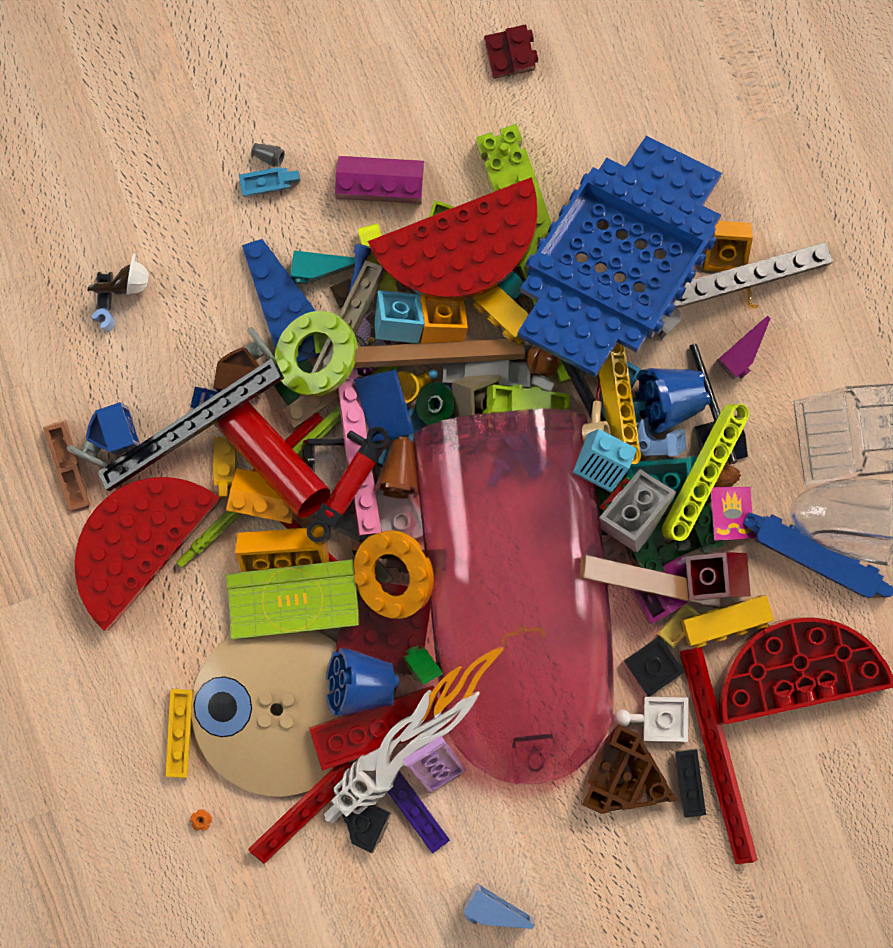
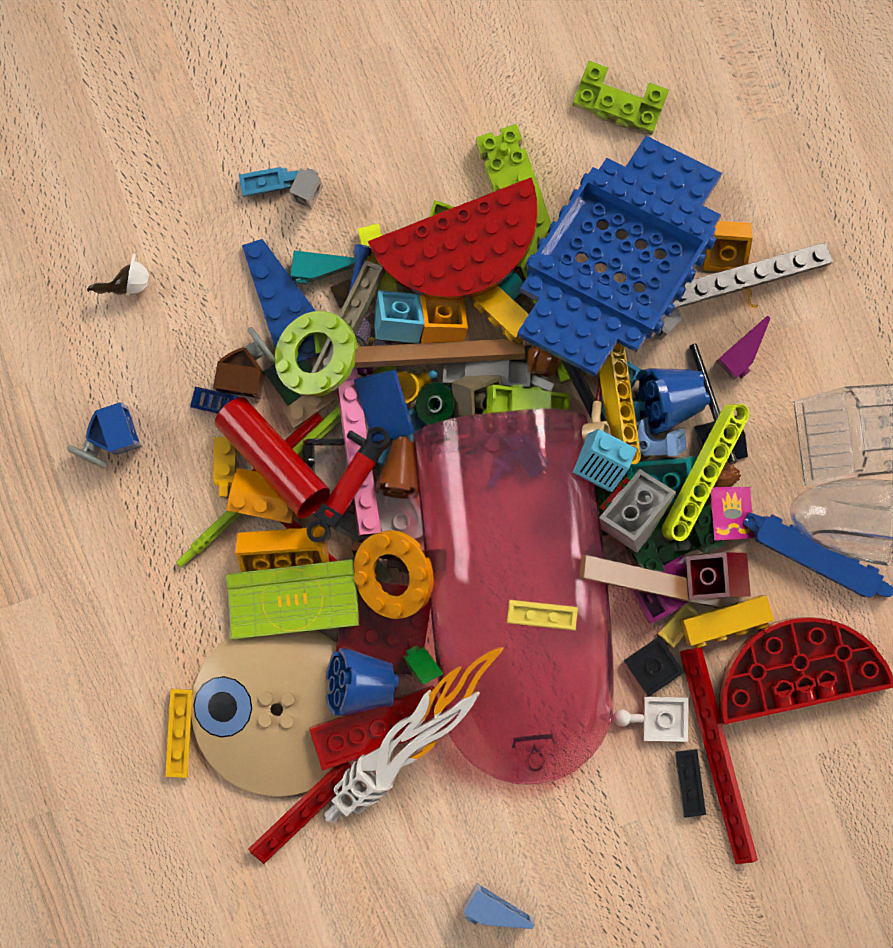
(66, 465): nougat slope -> none
(104, 304): piece -> none
(133, 540): red brick -> none
(191, 424): plate -> none
(207, 819): orange plate -> none
(269, 154): dark grey cone -> none
(306, 187): none -> light grey brick
(367, 827): black plate -> none
(379, 179): magenta slope -> none
(417, 814): dark purple tile -> none
(434, 764): lavender tile -> none
(511, 51): dark red plate -> none
(519, 630): piece -> none
(542, 615): none -> light yellow tile
(617, 104): none -> lime bracket
(624, 775): reddish brown wedge -> none

